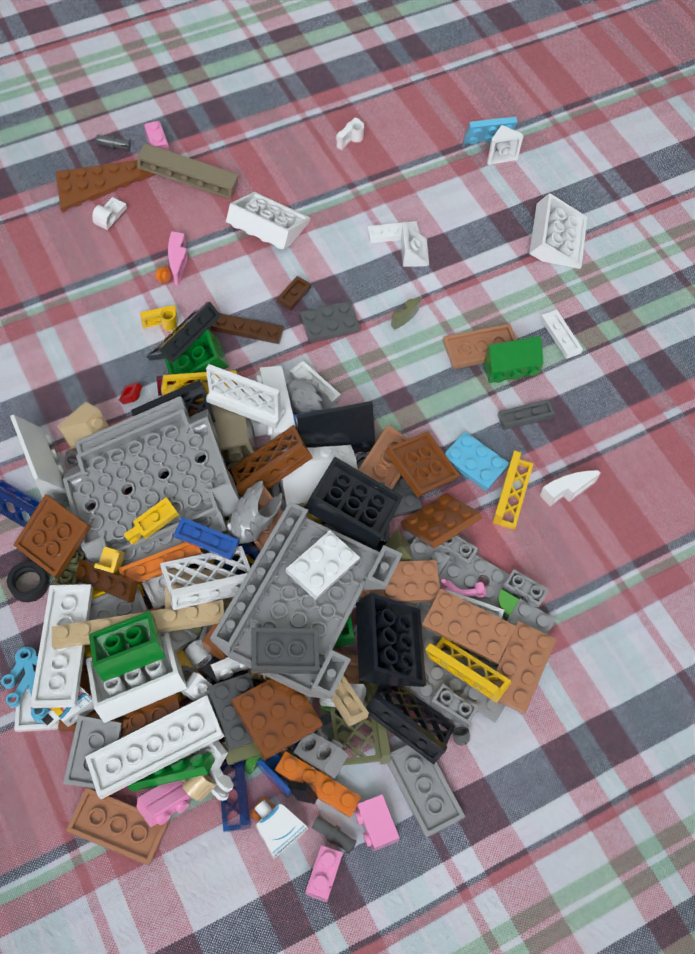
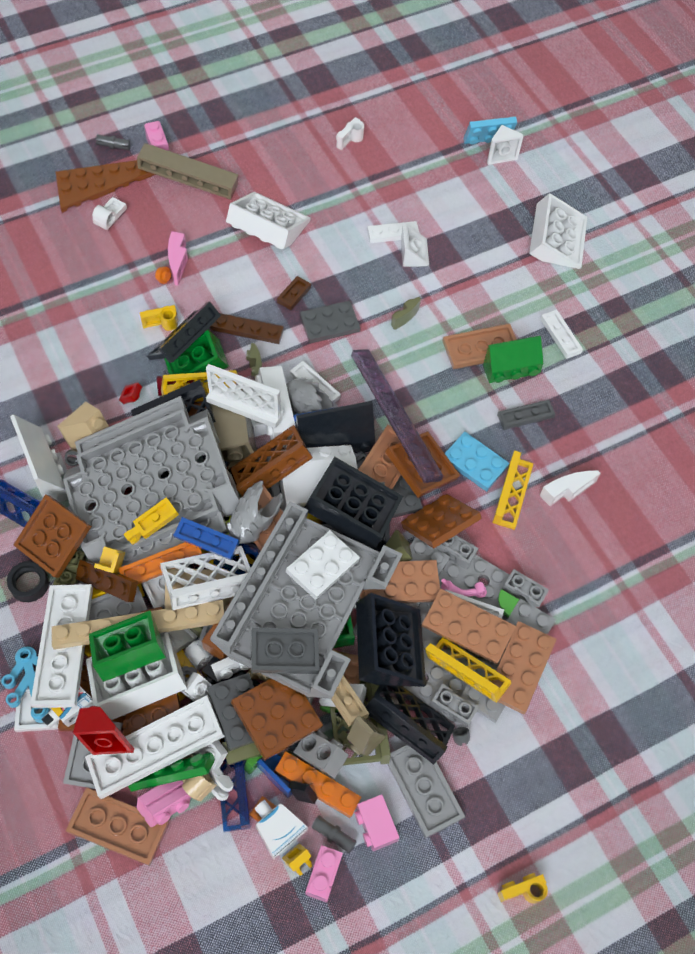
(99, 733): none -> red slope
(254, 359): none -> olive slope
(296, 858): none -> yellow tile
(364, 736): none -> dark tan slope
(397, 417): none -> clear purple plate
(512, 890): none -> yellow plate

